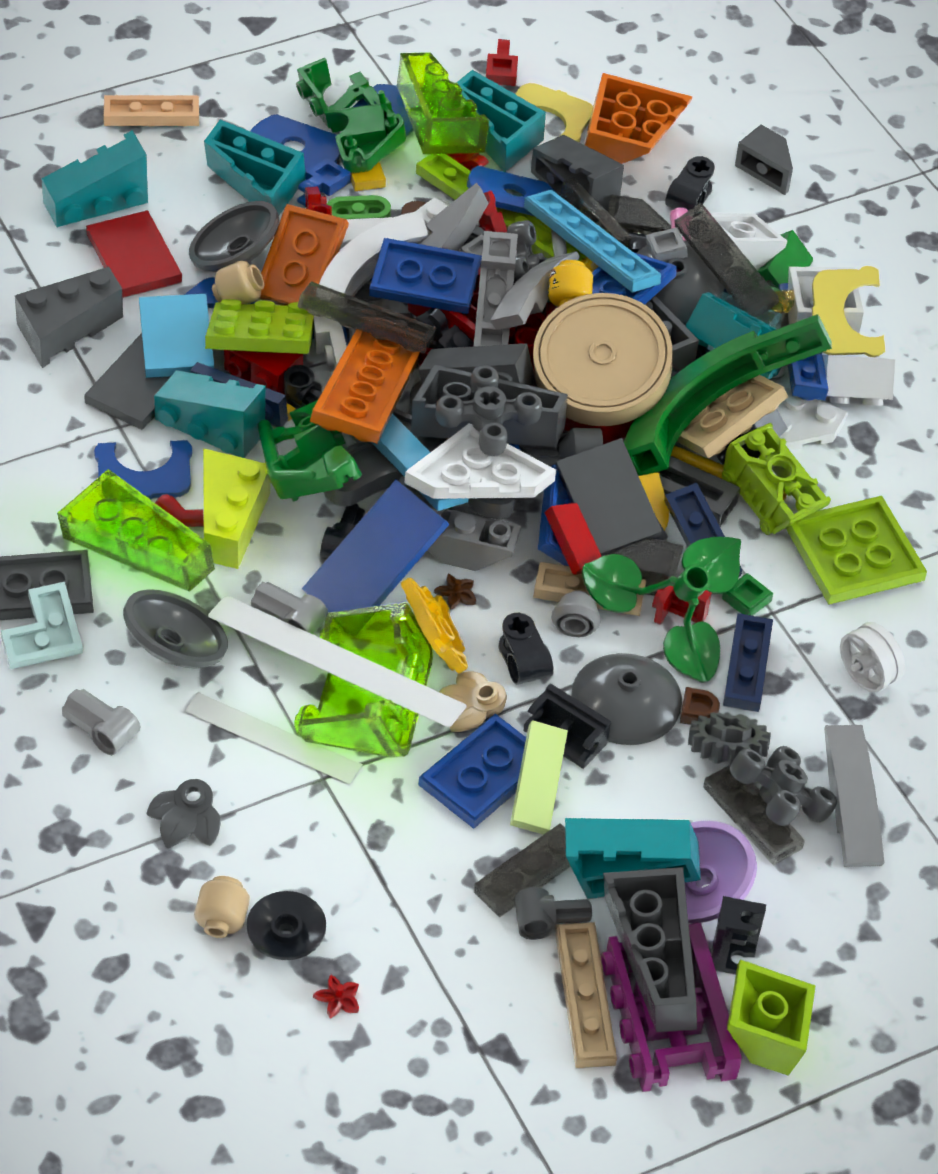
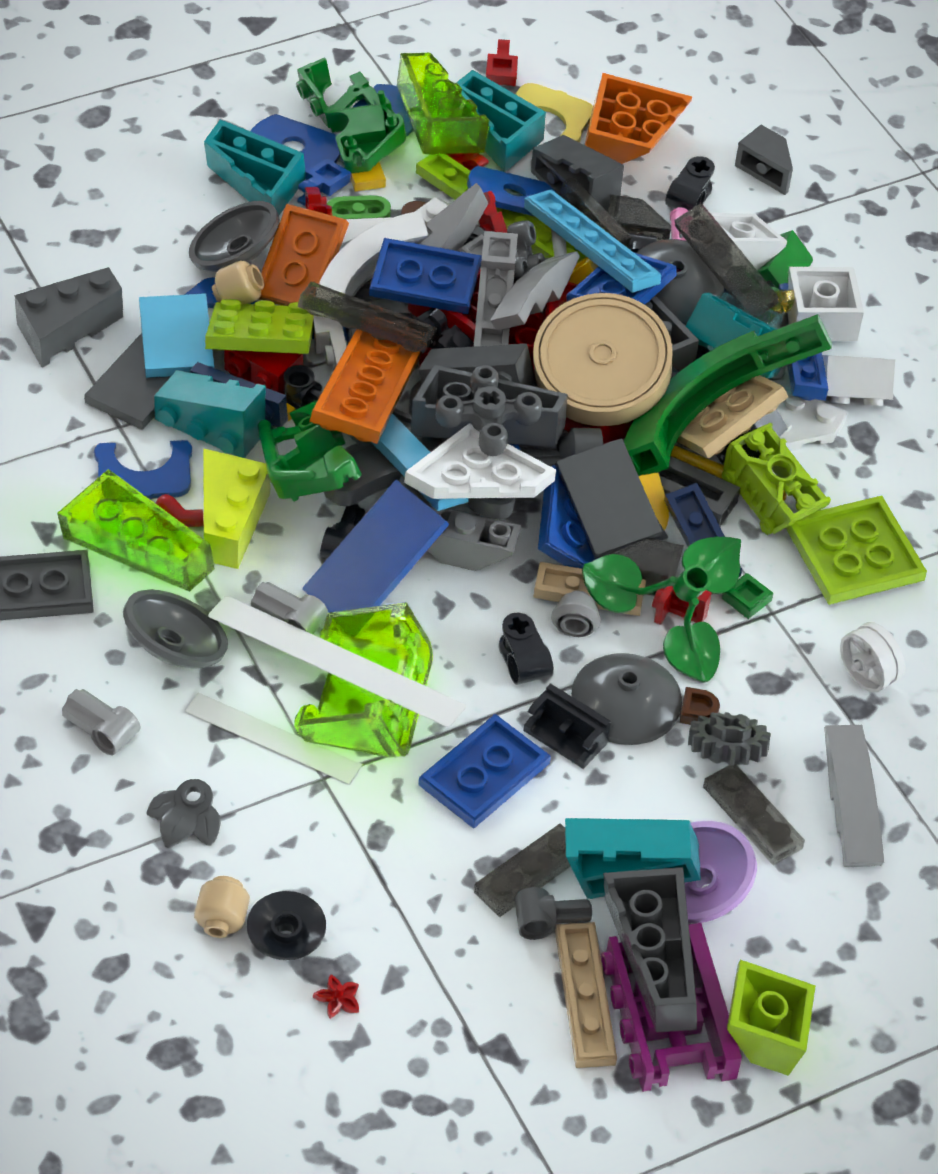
(52, 635): light aqua plate -> none
(98, 185): teal wedge -> none
(134, 253): red tile -> none
(151, 110): light nougat plate -> none
(436, 624): yellow tile -> none
(457, 591): reddish brown plant -> none
(479, 695): tan plate -> none
(538, 777): yellowish green tile -> none
(569, 281): yellow head -> none
(572, 535): red tile -> none
(666, 245): light grey tile -> none
(736, 932): black hinge -> none
(748, 662): dark blue plate -> none
(783, 785): dark grey gear -> none
(829, 296): light yellow piece -> none

